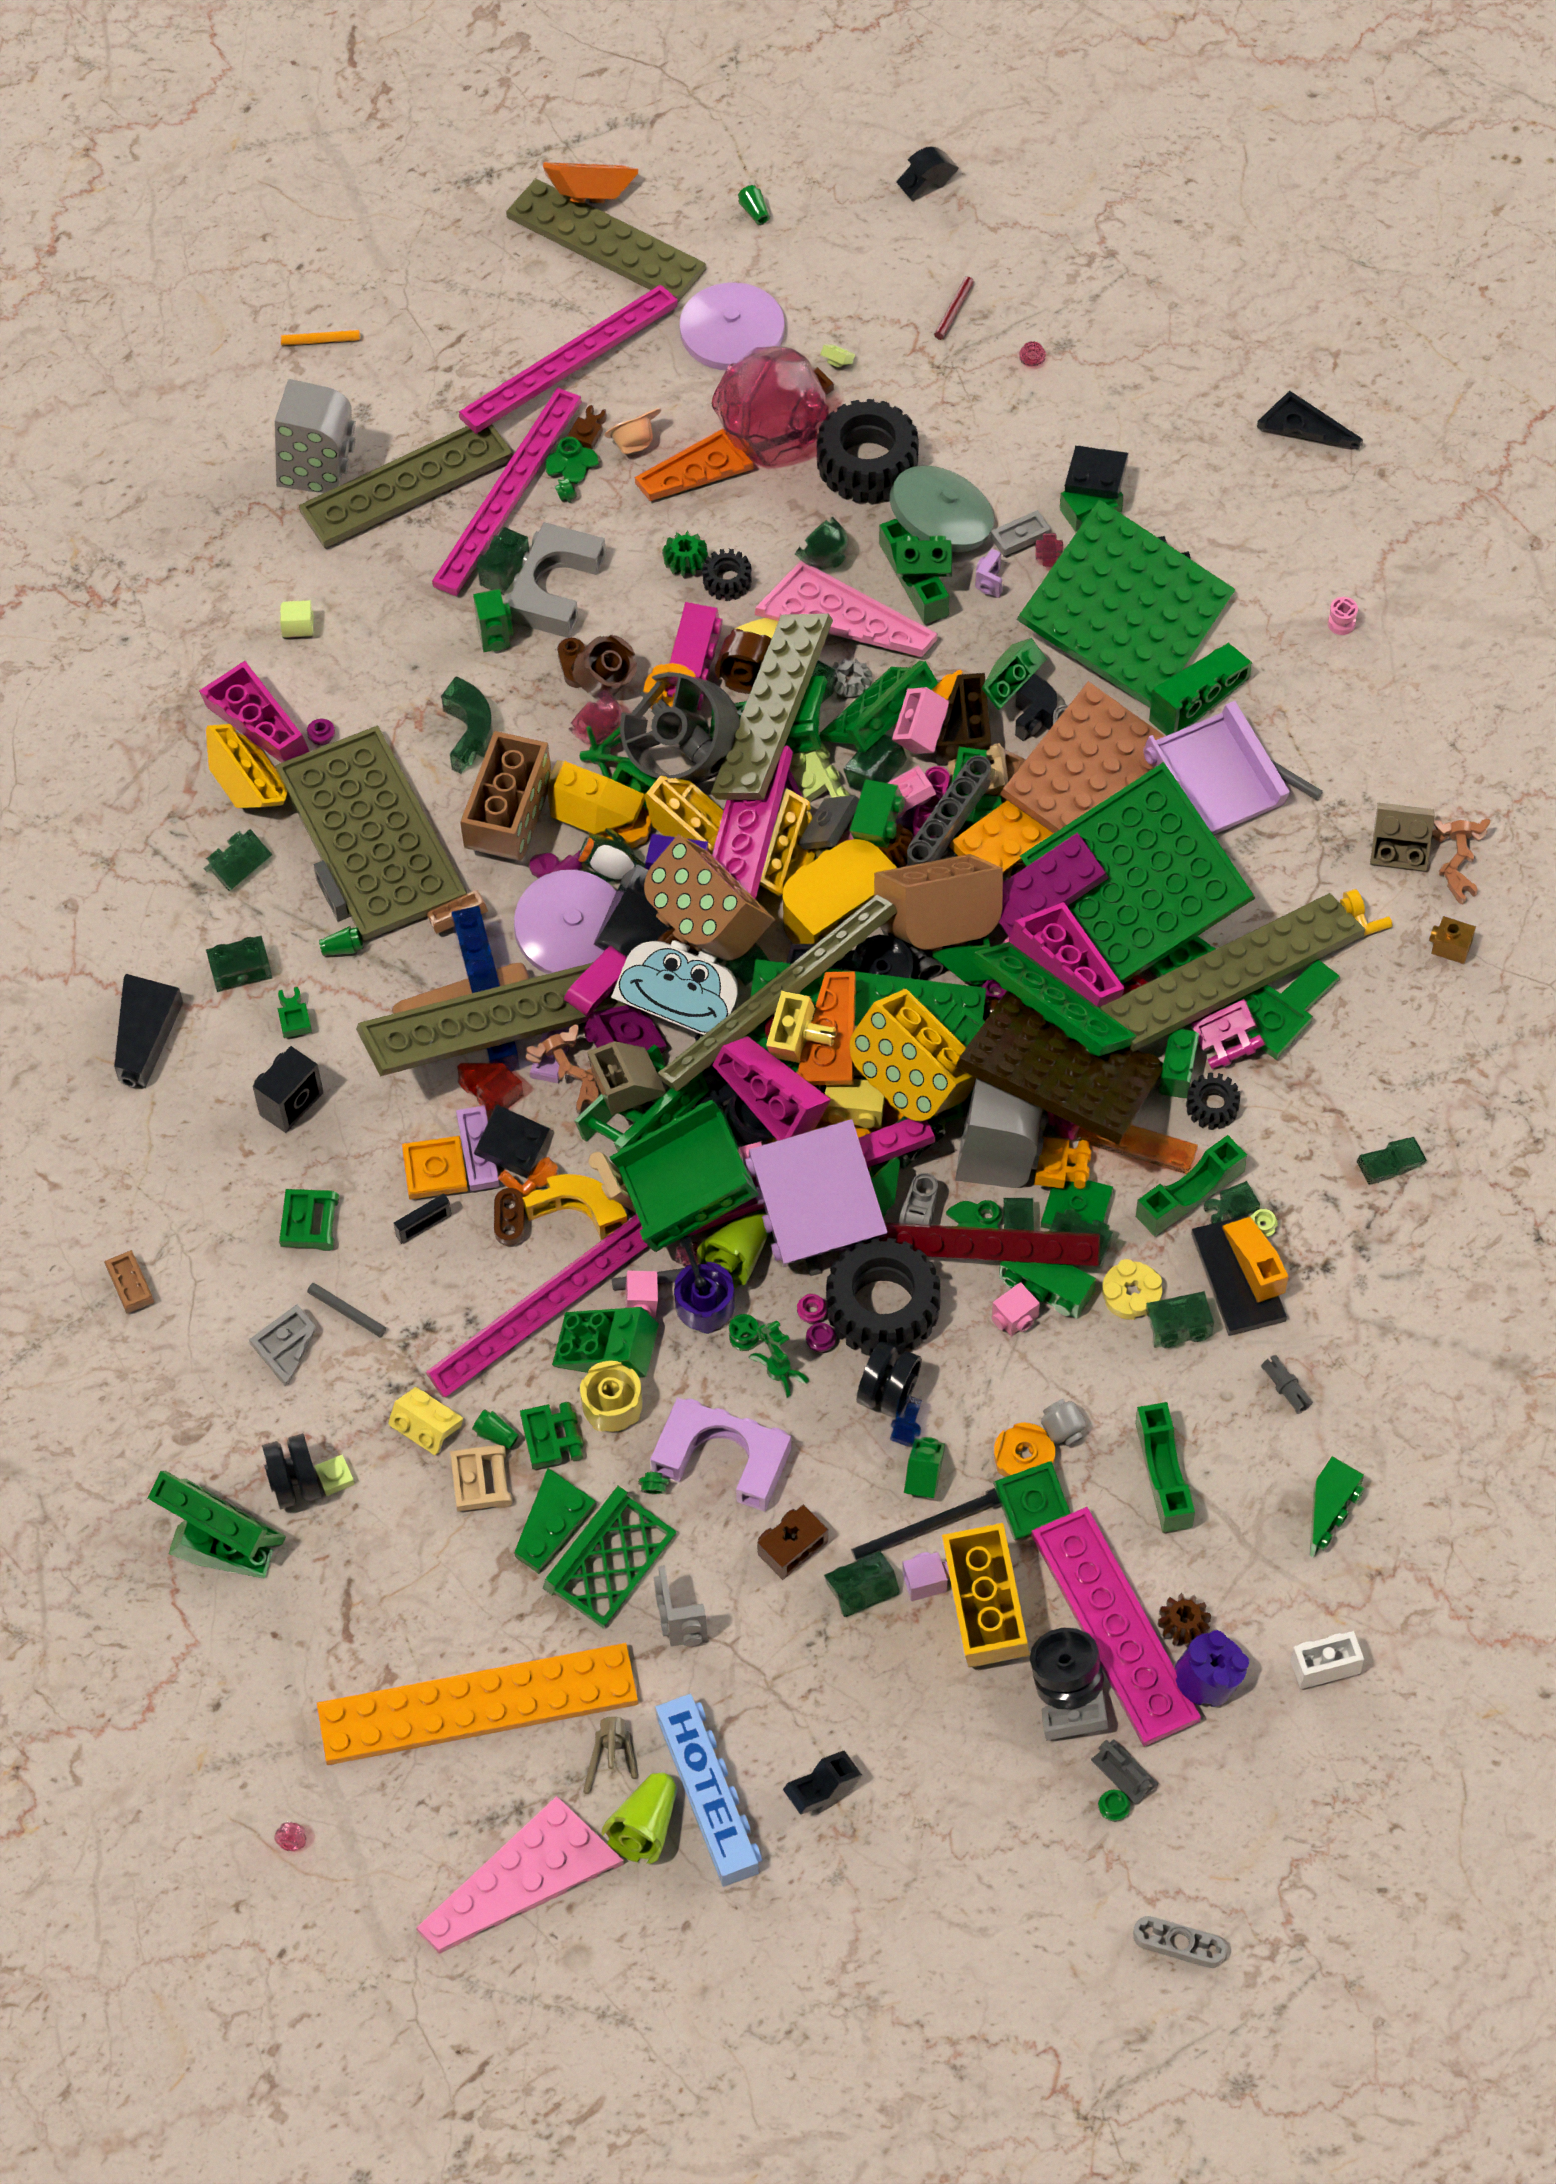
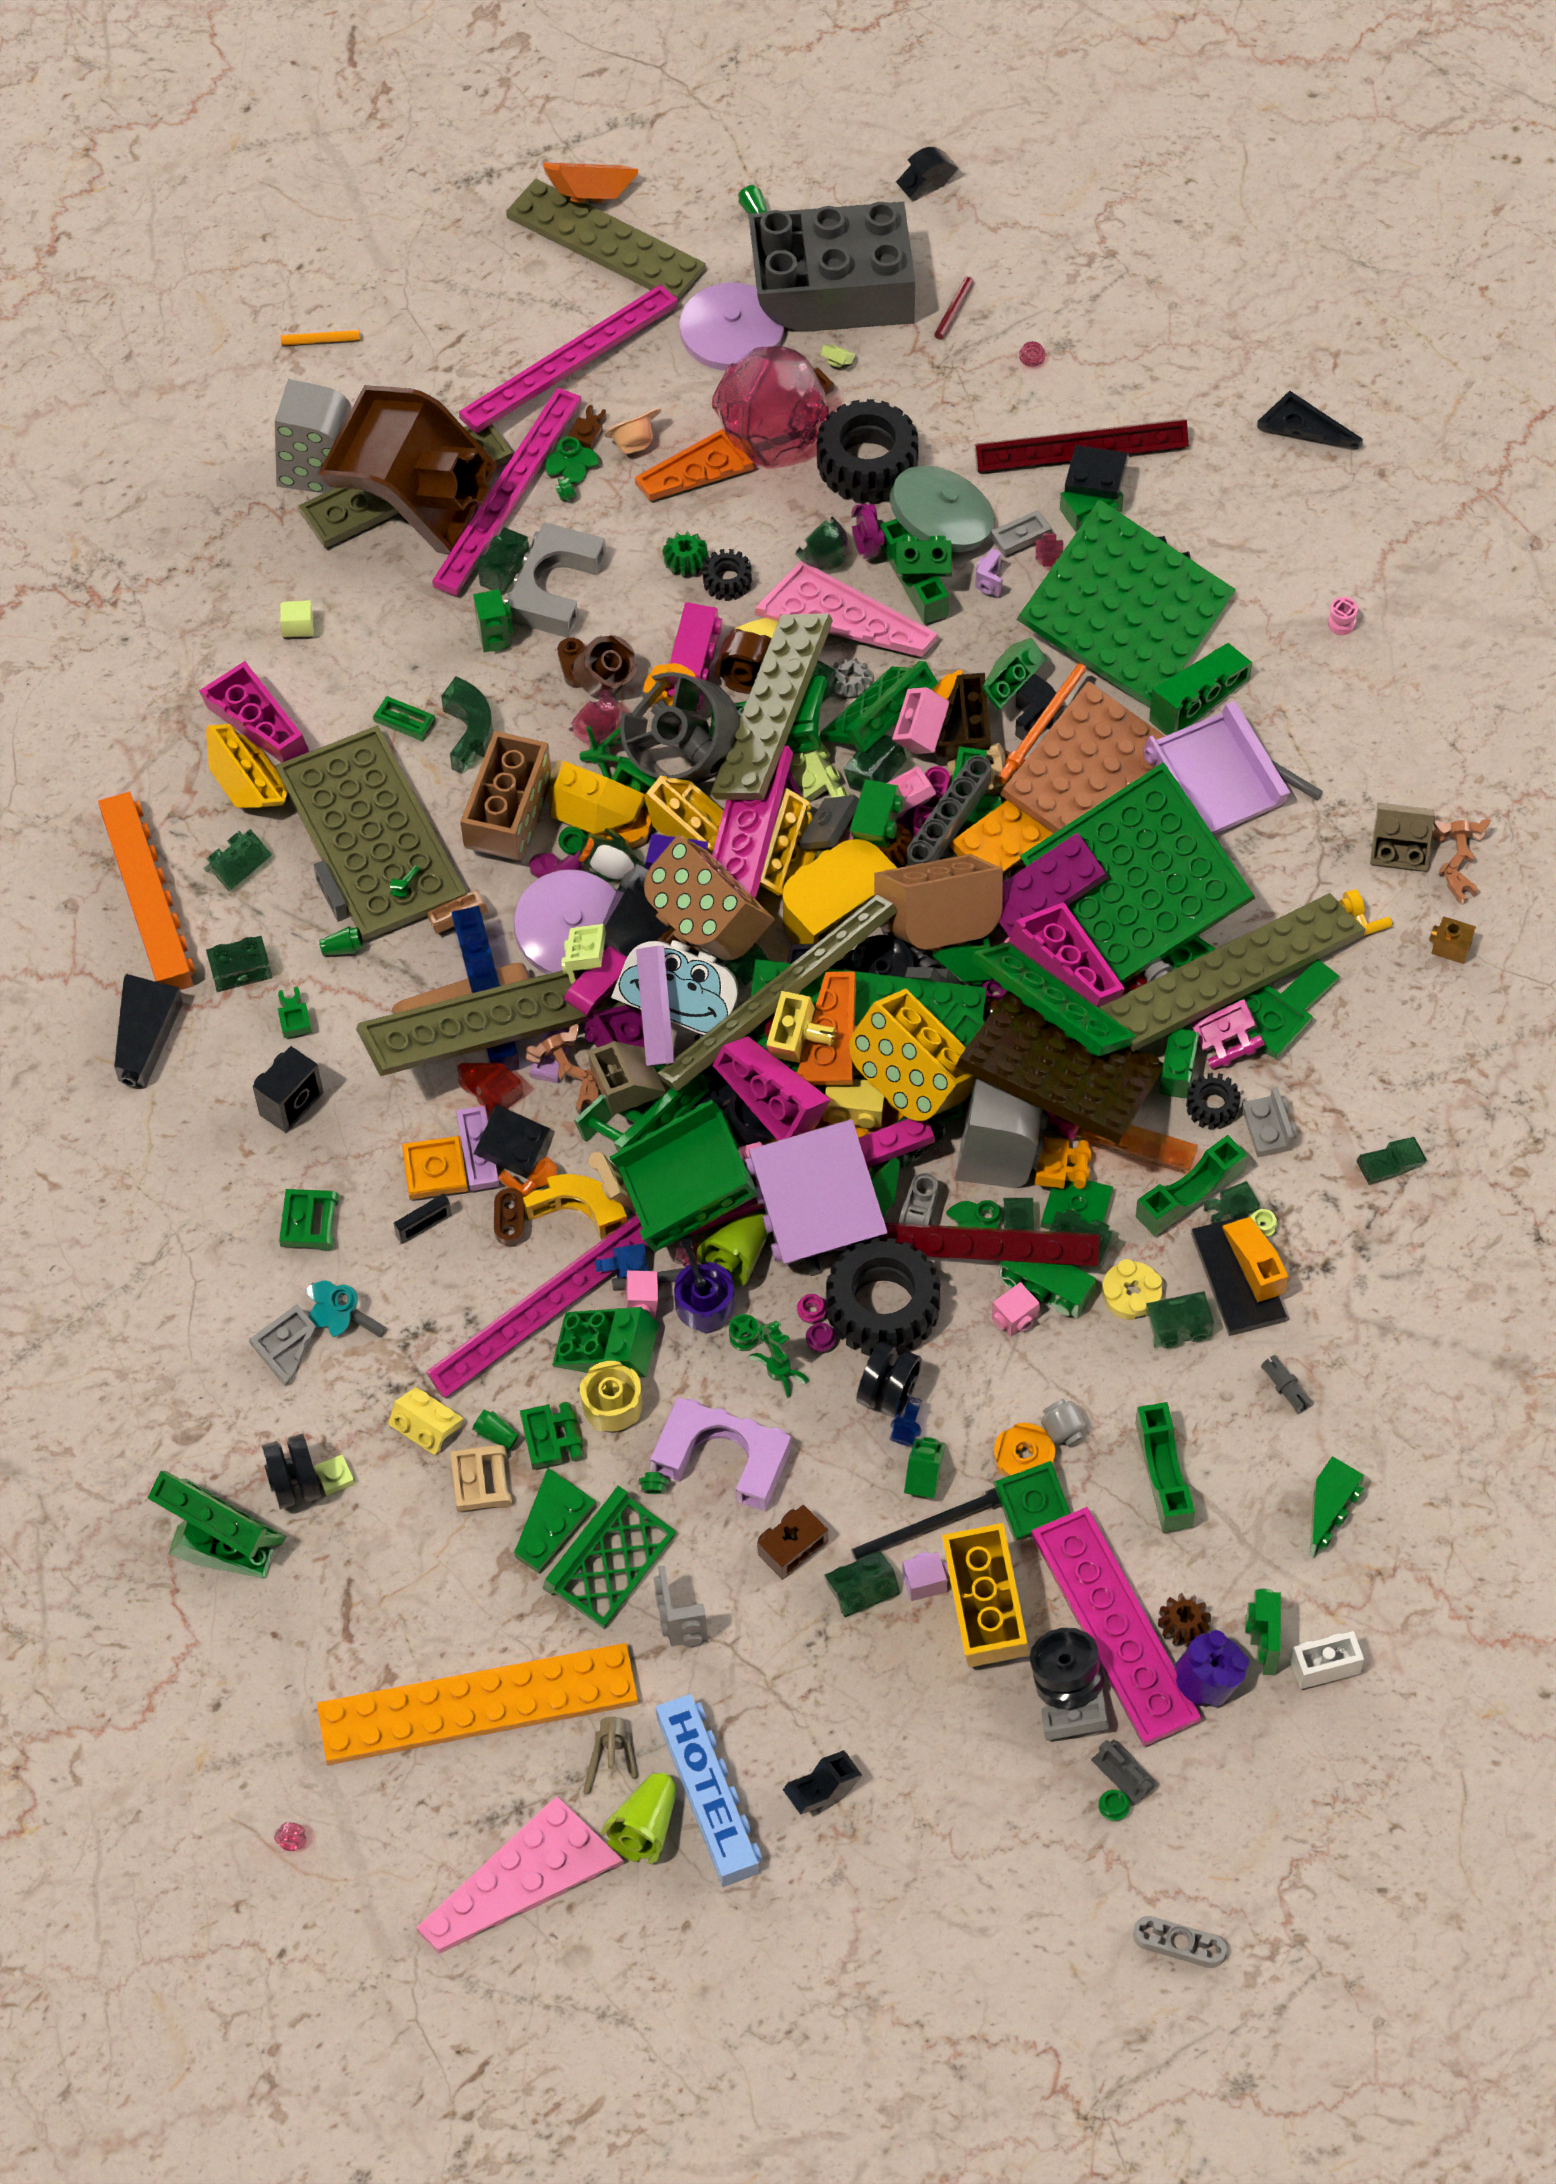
(129, 1281): medium nougat plate -> none
(145, 892): none -> orange brick
(320, 737): magenta plate -> none
(329, 1309): none -> teal plate
(401, 722): none -> green tile
(401, 887): none -> green hand
(414, 458): none -> reddish brown piece
(571, 839): none -> green plate
(583, 950): none -> yellowish green bracket
(625, 1259): none -> blue plate
(655, 1005): none -> lavender tile
(834, 266): none -> dark grey brick
(866, 533): none -> magenta plate
(932, 975): none -> dark grey slope
(1017, 757): none -> orange bar
(1061, 446): none -> dark red plate
(1157, 970): none -> light grey plate
(1264, 1627): none -> green plate
(1269, 1124): none -> light grey bracket

